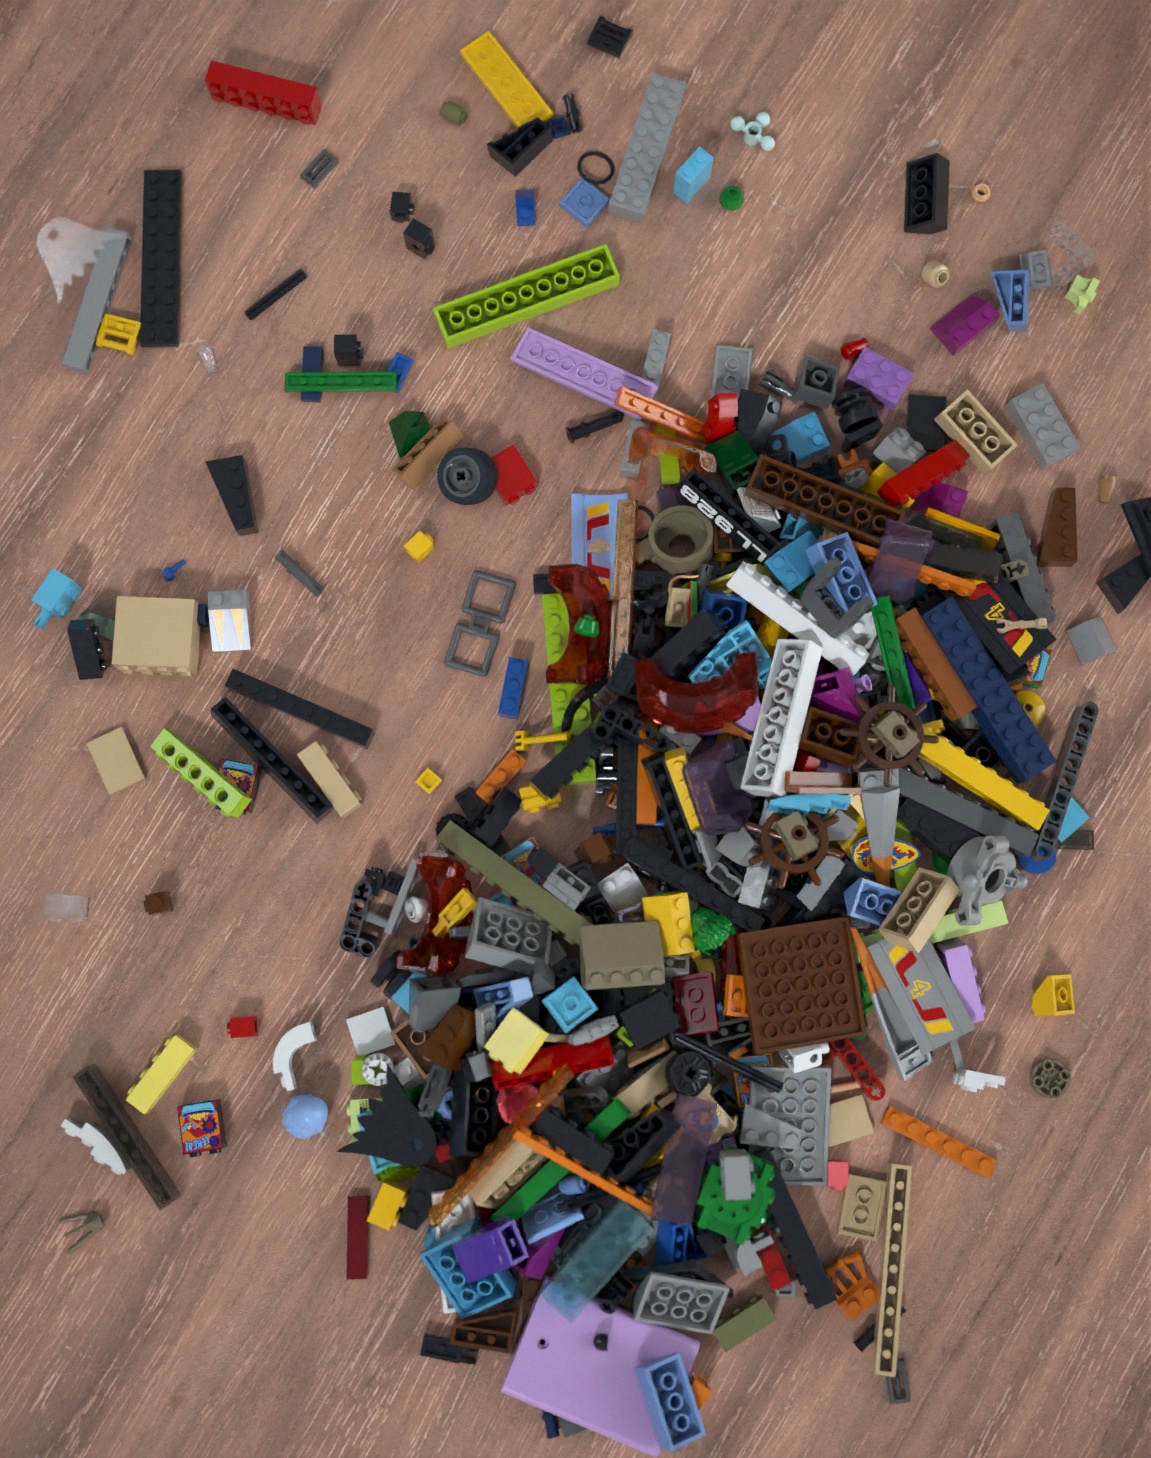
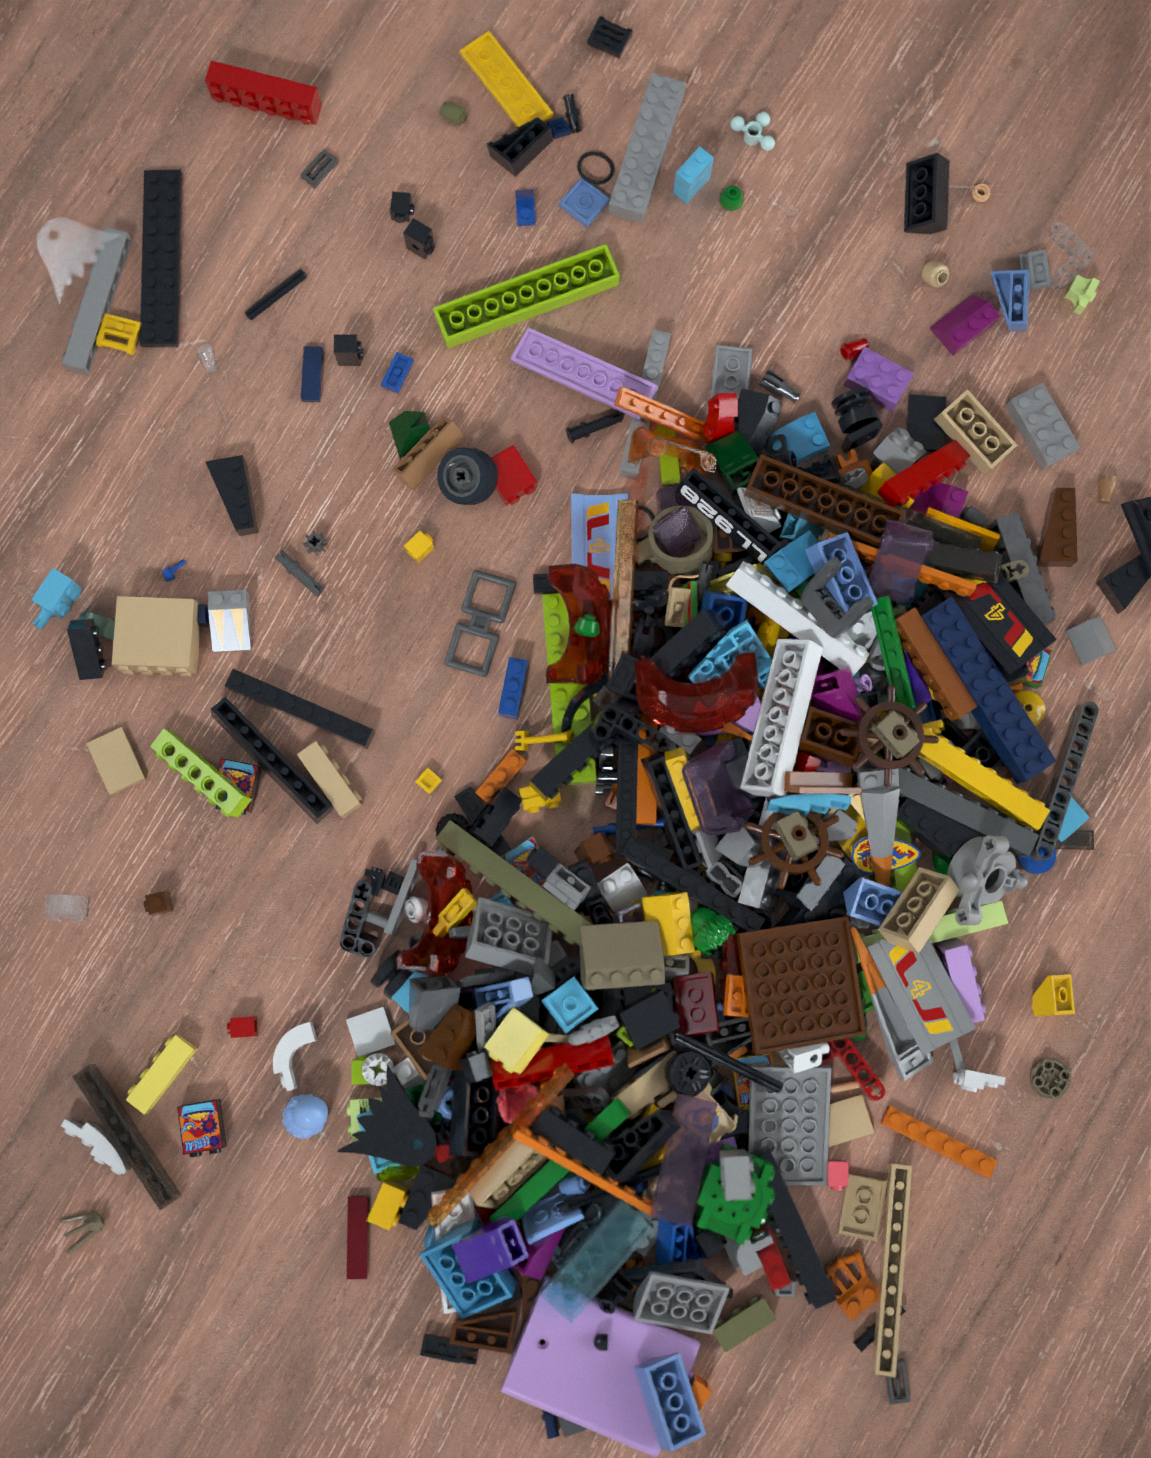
(310, 541): none -> dark grey gear
(340, 382): green tile -> none
(676, 532): none -> clear purple tile
(766, 1130): light grey wing -> none
(815, 382): dark grey brick -> none
(974, 516): none -> dark grey brick
(1040, 623): tan piece -> none

